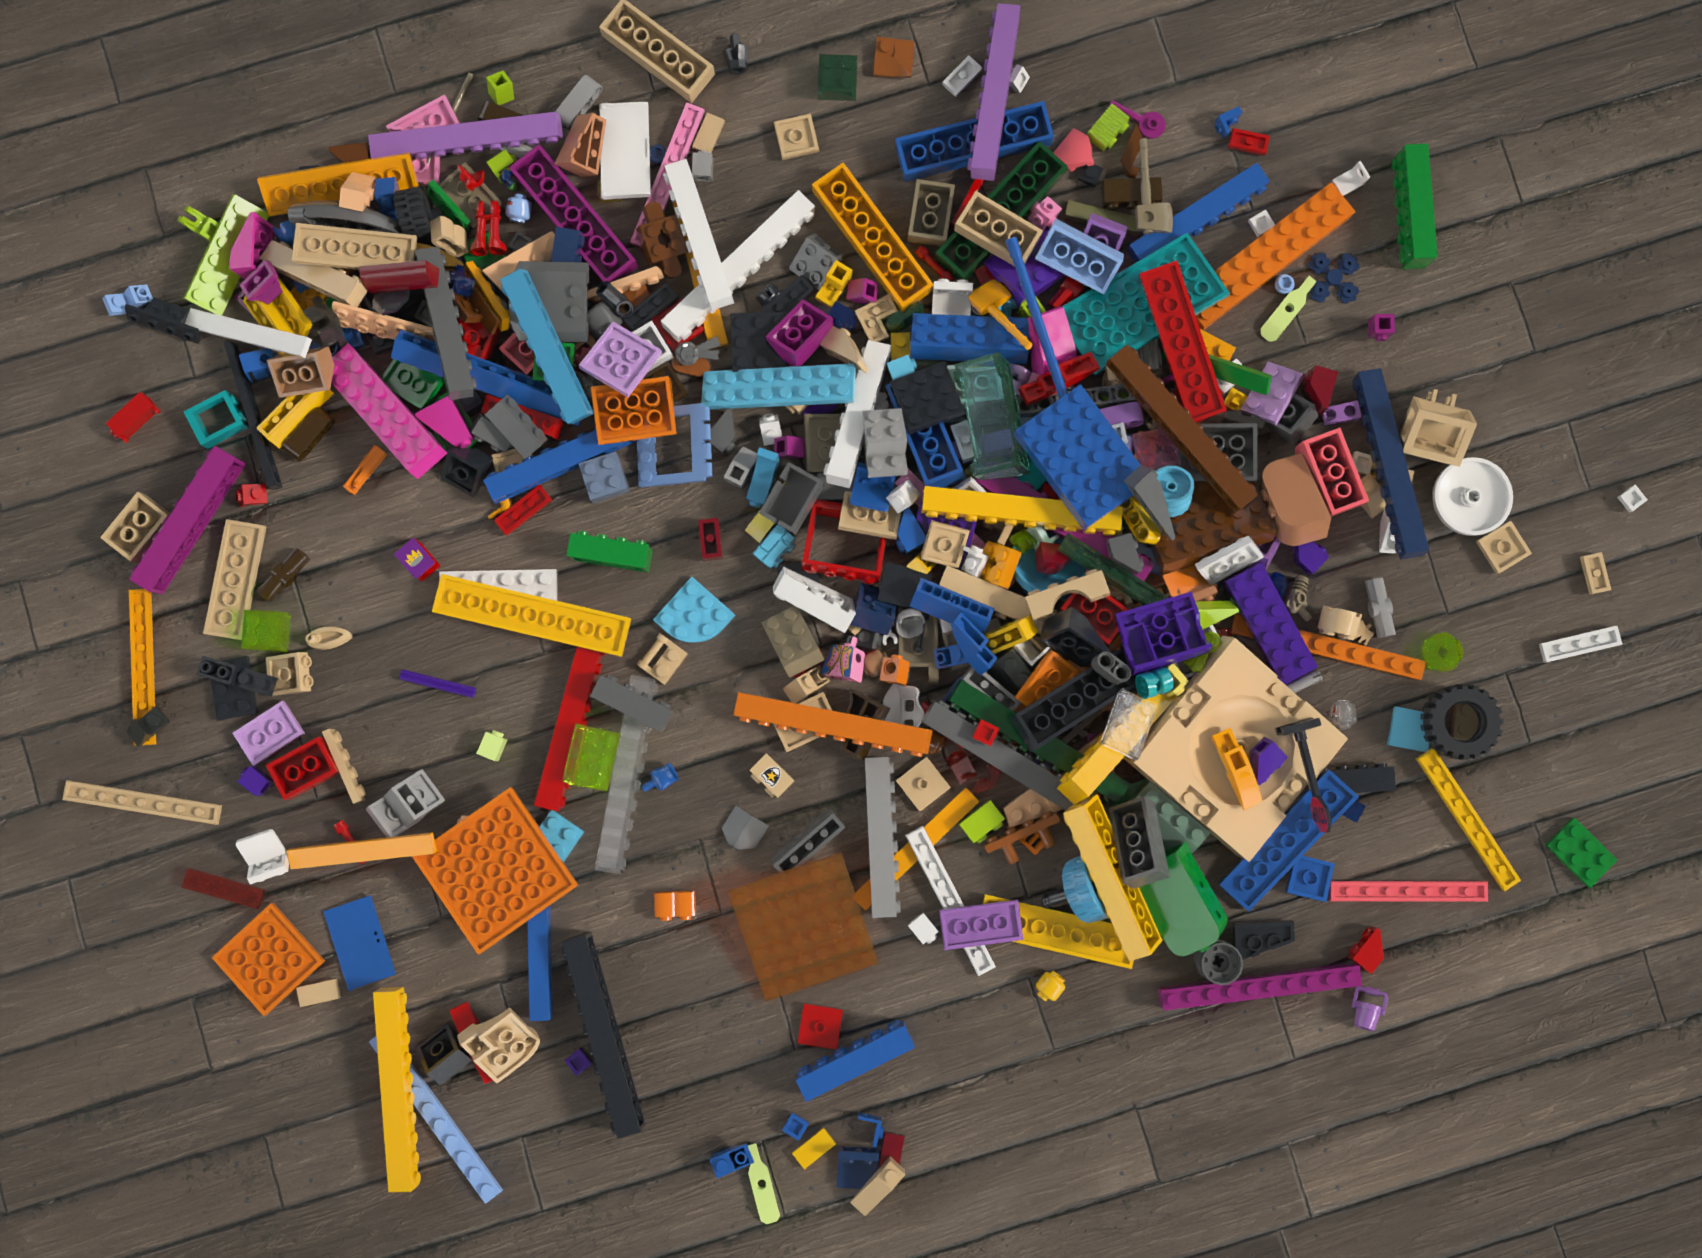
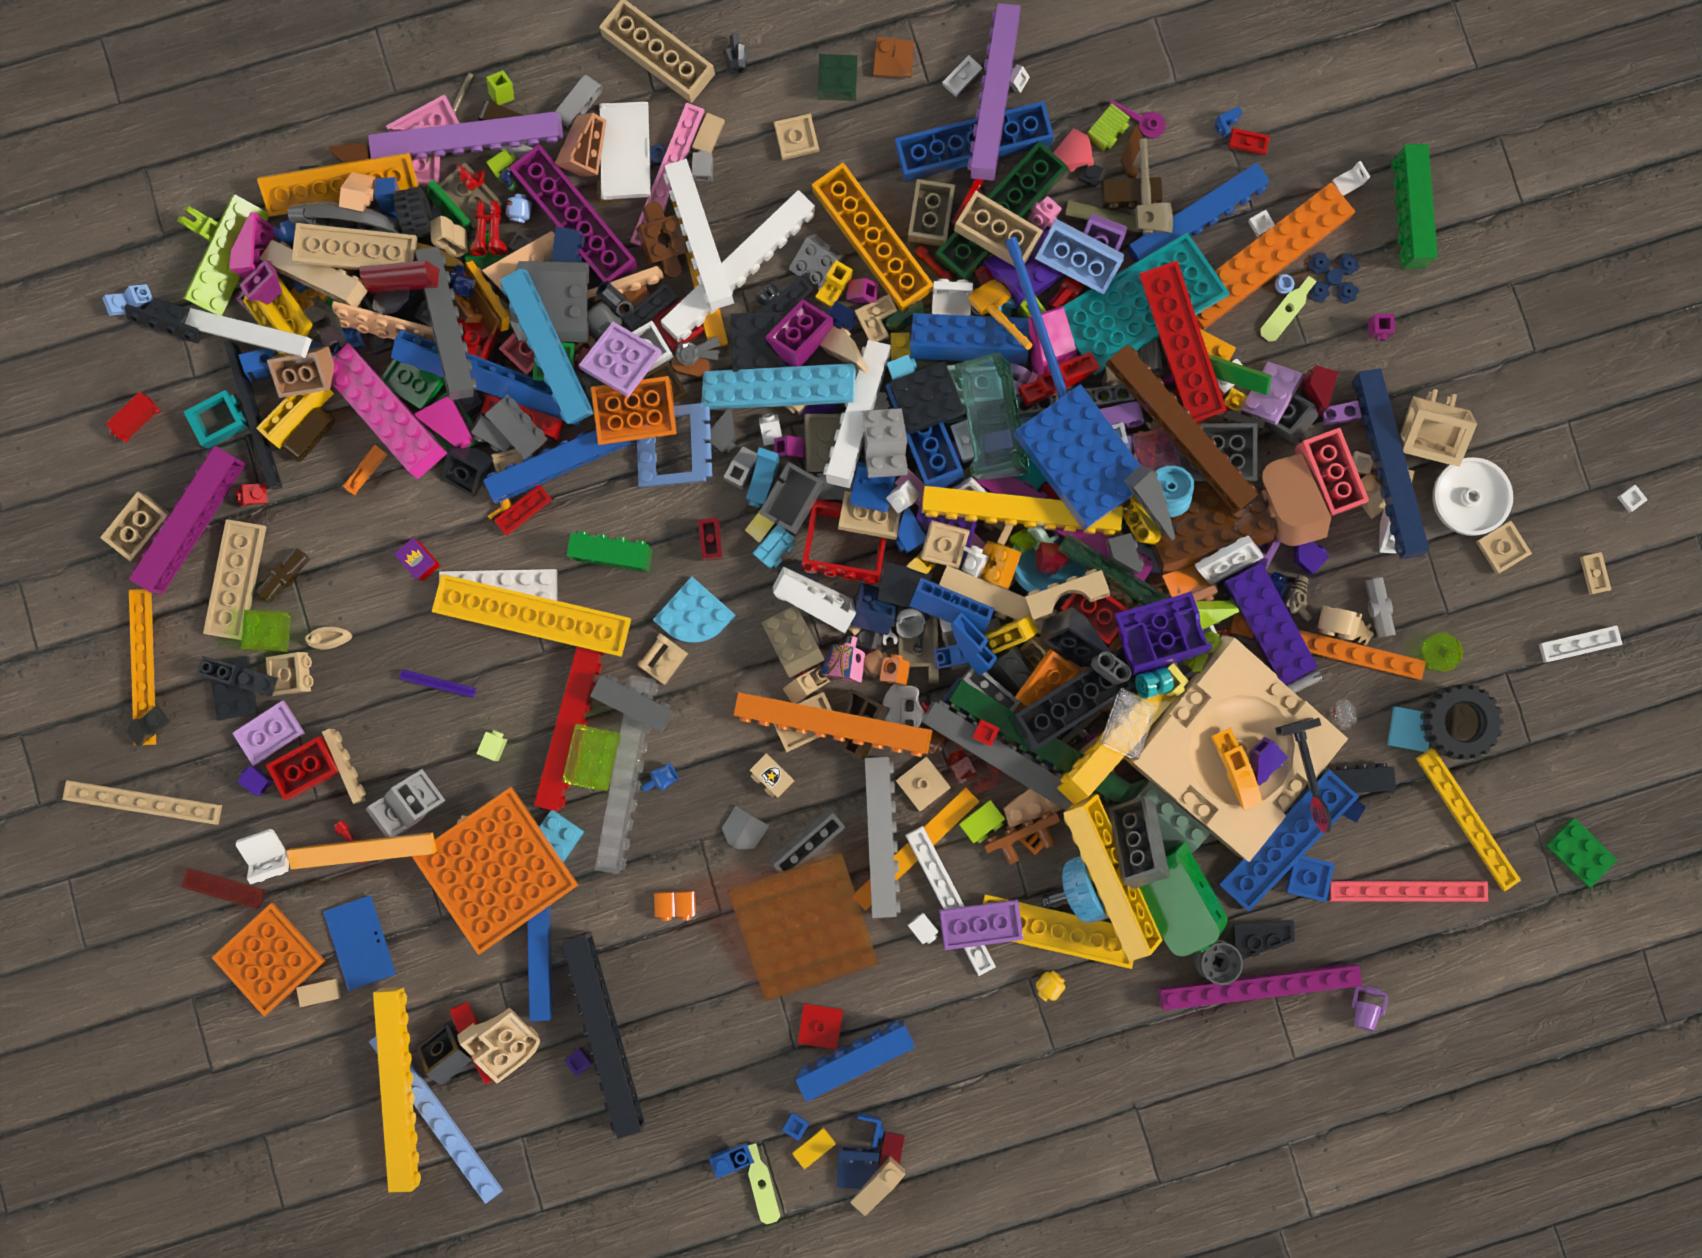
(604, 477): sand blue brick -> none
(1029, 652): white bracket -> none
(1368, 951): red slope -> none

